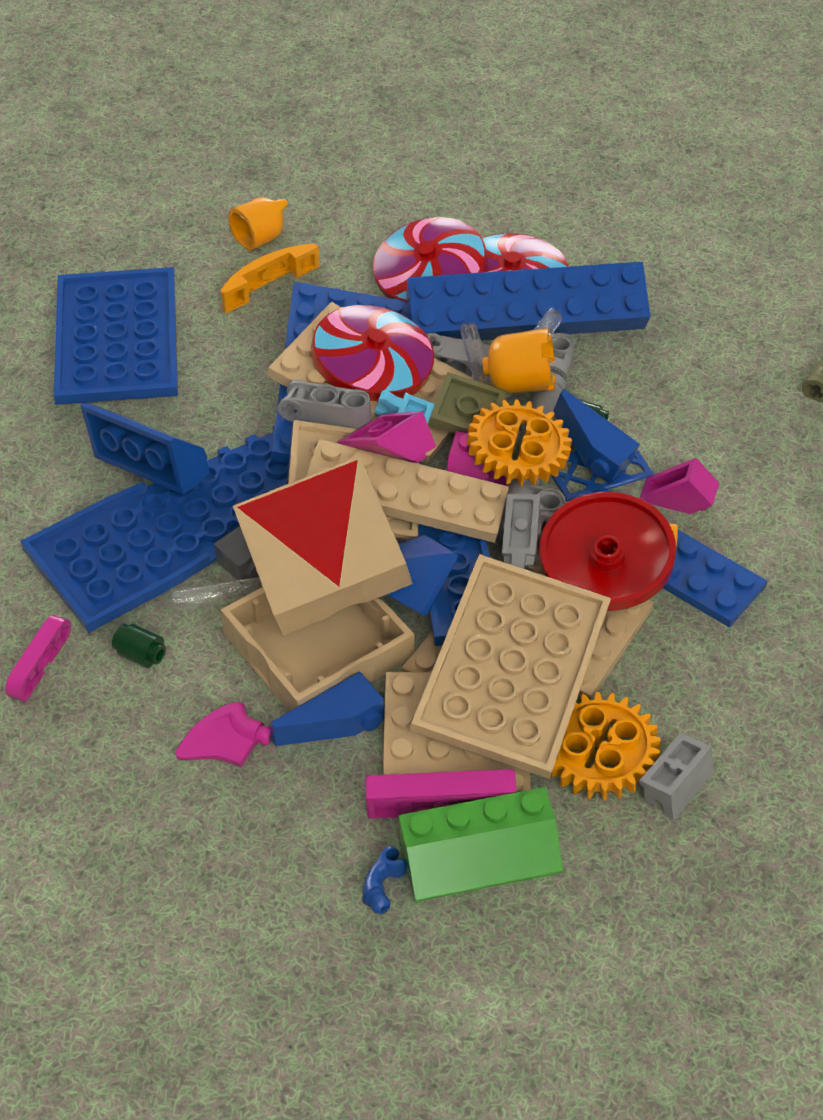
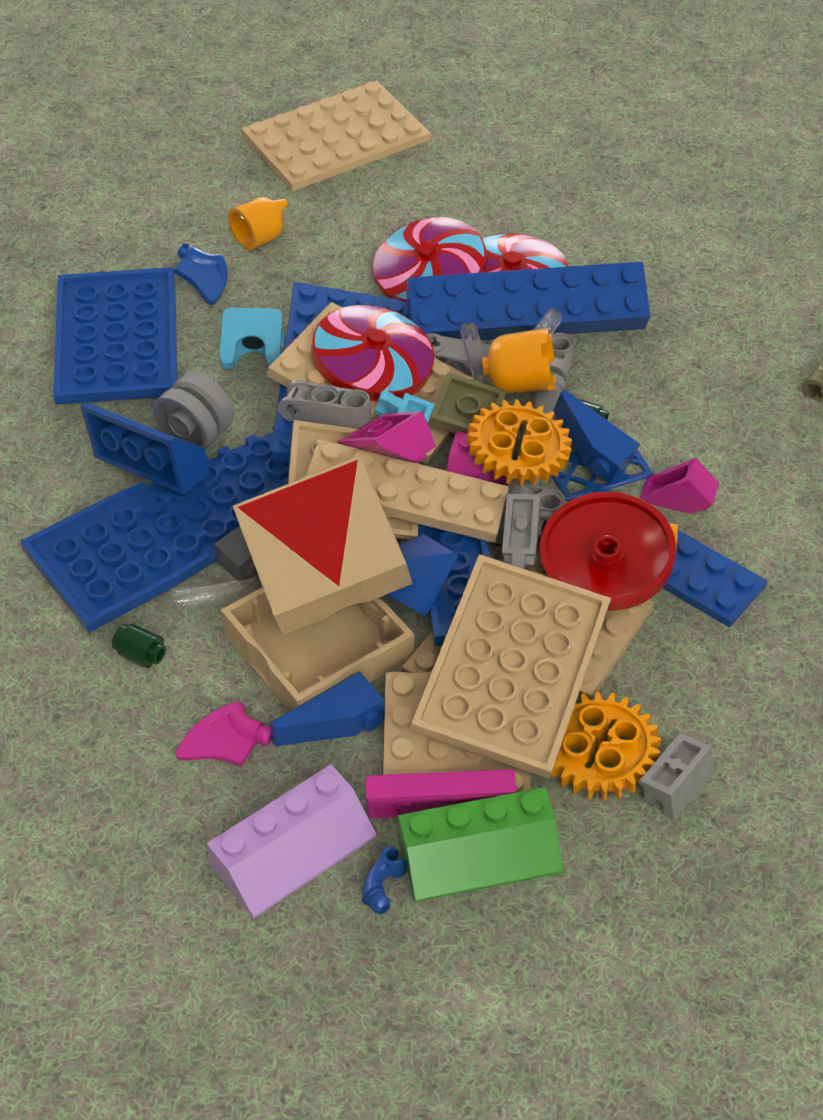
(40, 651): dark pink beam -> none
(194, 410): none -> light grey wheel
(203, 271): none -> blue arm
(251, 331): none -> medium azure piece
(266, 269): light orange slope -> none
(290, 841): none -> lavender slope
(335, 135): none -> tan plate

